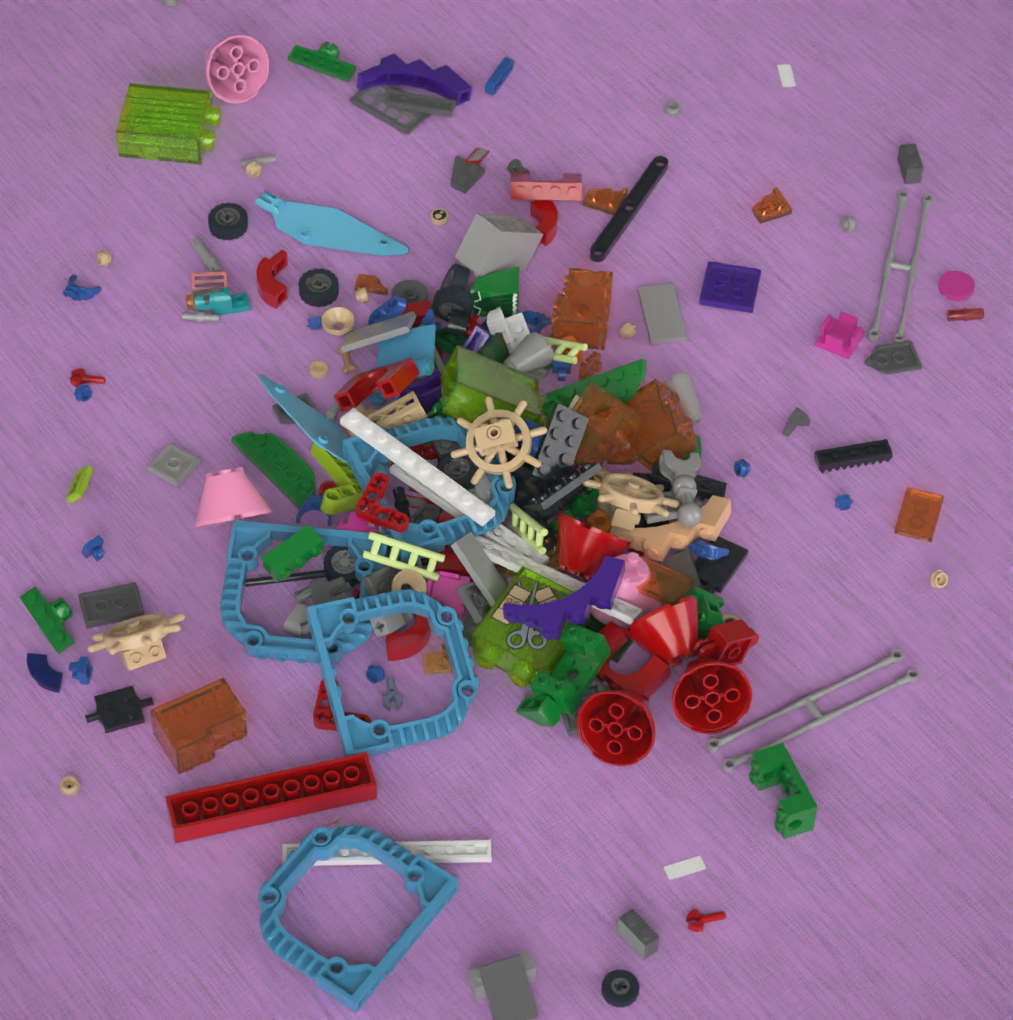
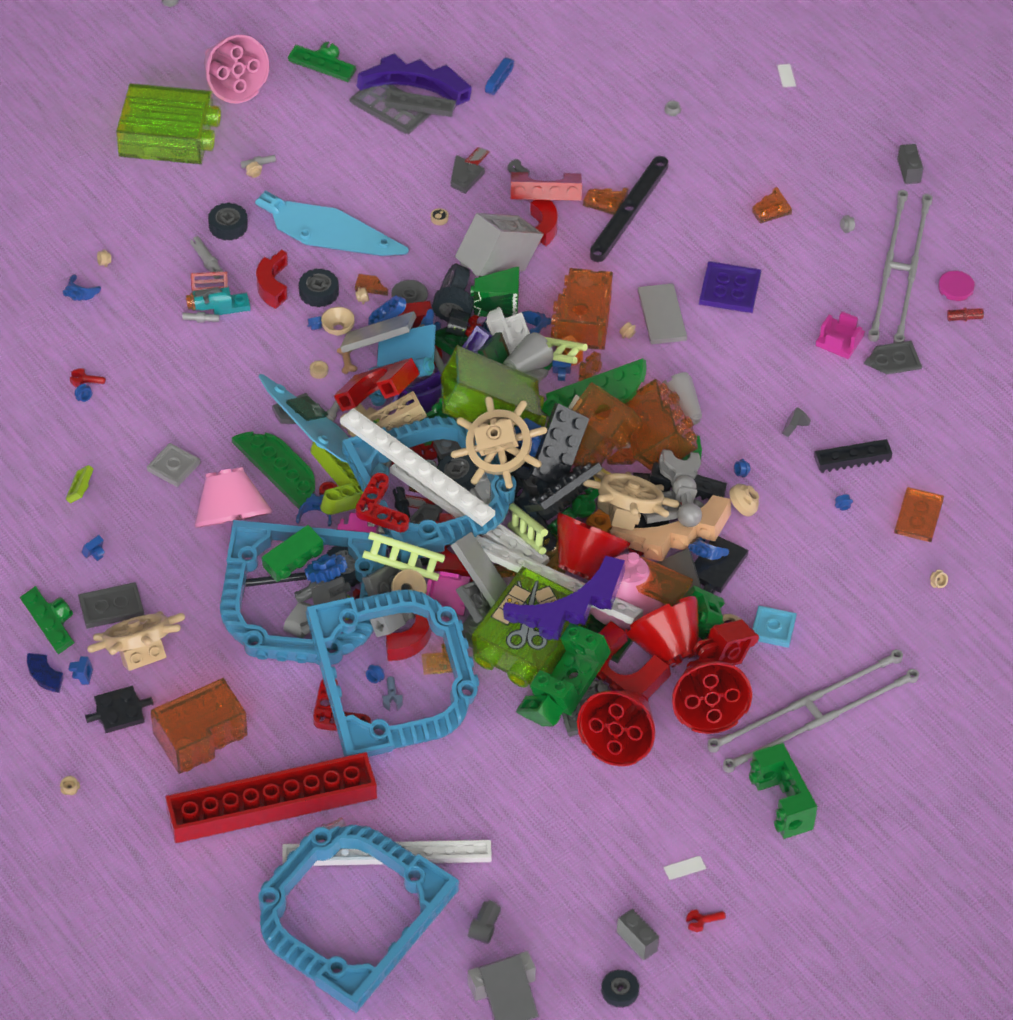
(307, 408): none -> clear green piece
(326, 568): none -> blue gear
(483, 926): none -> dark grey piece
(744, 499): none -> tan piece
(774, 626): none -> medium azure tile

